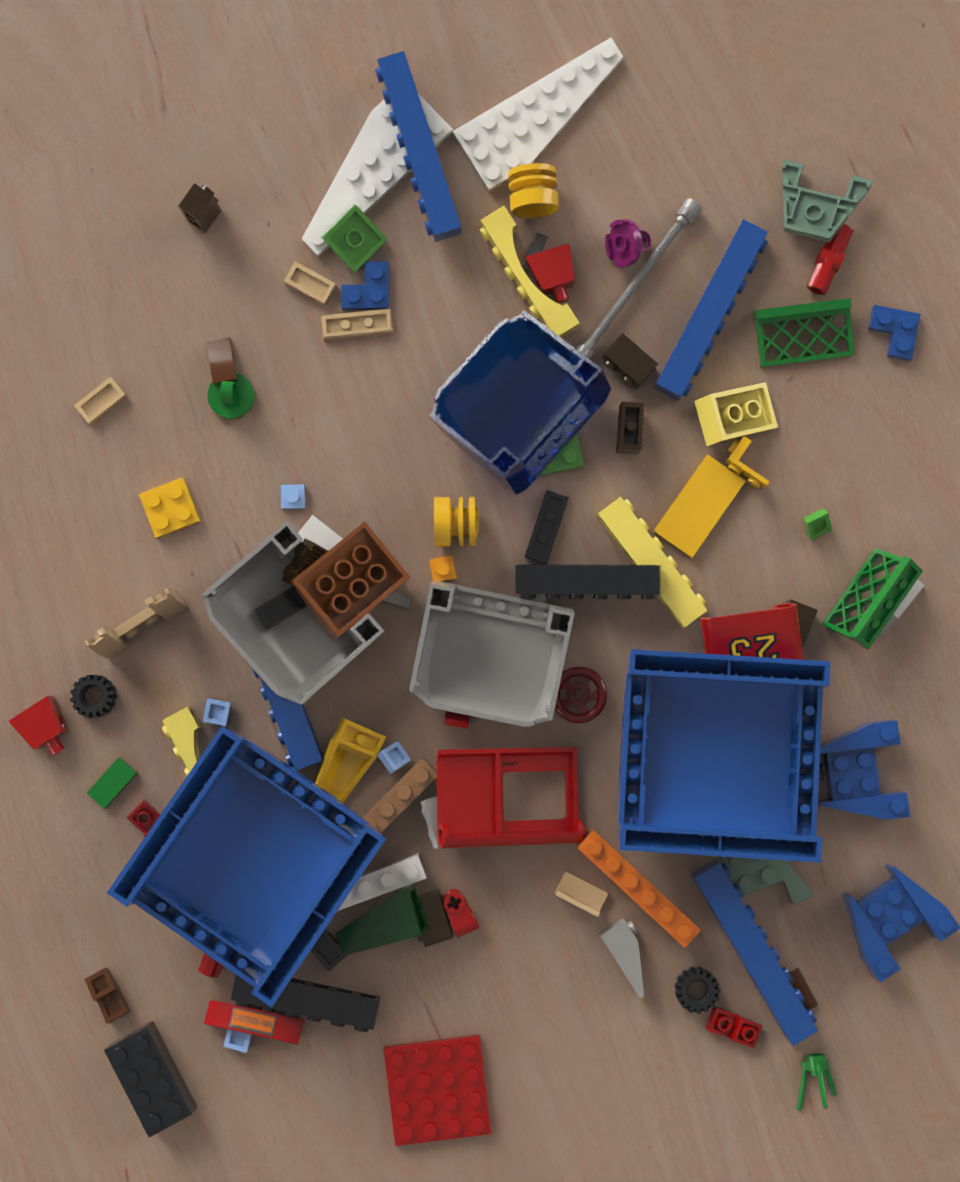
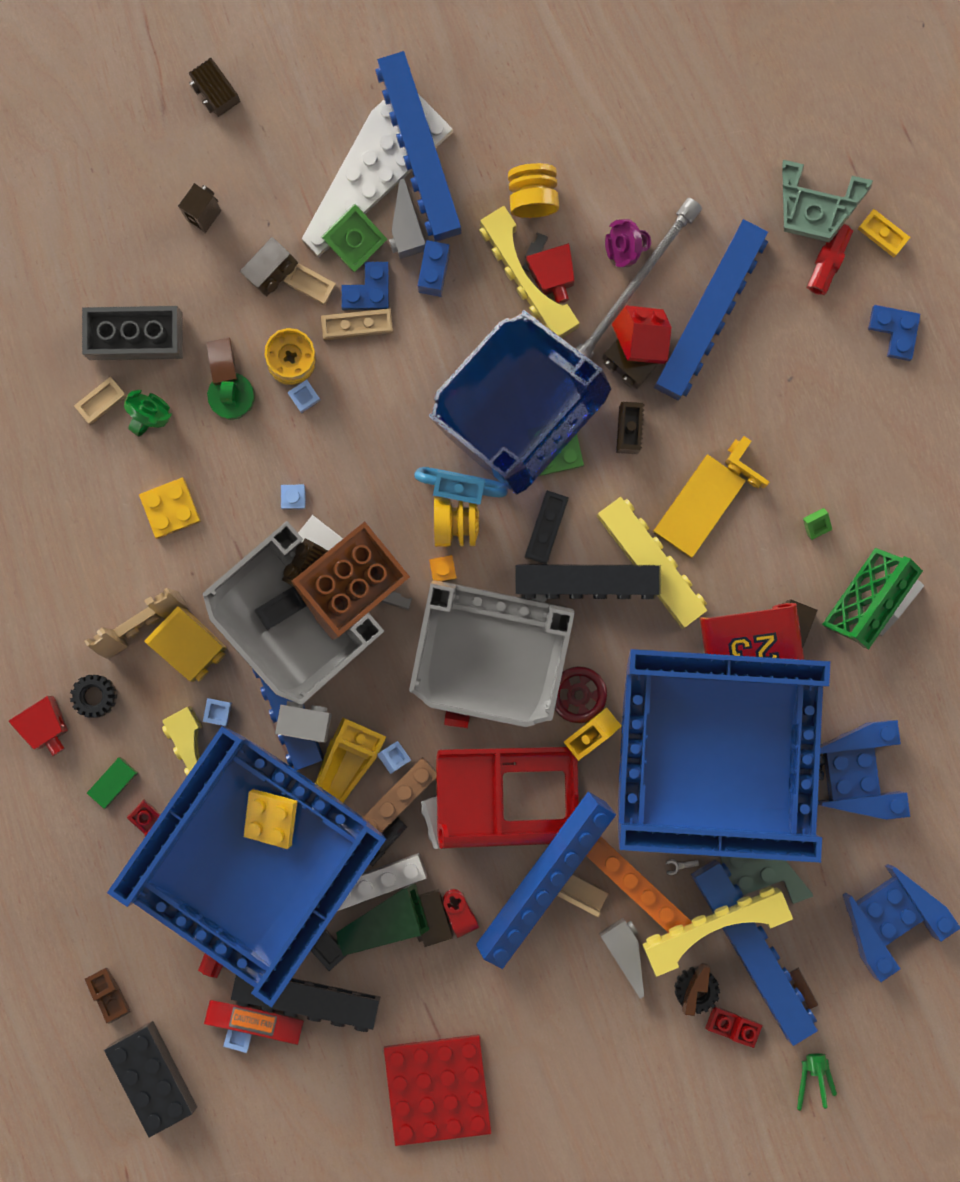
(132, 333): none -> dark grey brick
(146, 412): none -> green tile
(186, 644): none -> yellow slope
(214, 87): none -> dark brown brick
(269, 266): none -> brick
(270, 818): none -> yellow plate
(292, 343): none -> yellow wheel
(303, 723): none -> light grey brick
(304, 396): none -> light blue plate
(391, 835): none -> black piece
(406, 231): none -> light grey slope
(433, 268): none -> blue brick
(460, 486): none -> dark azure bar
(529, 120): white wing -> none
(545, 880): none -> blue brick
(592, 734): none -> yellow brick
(643, 334): none -> red slope
(681, 865): none -> white hand
(698, 983): none -> reddish brown slope
(735, 413): light yellow slope -> none
(766, 908): none -> light yellow arch
(804, 311): green fence -> none
(883, 233): none -> yellow plate

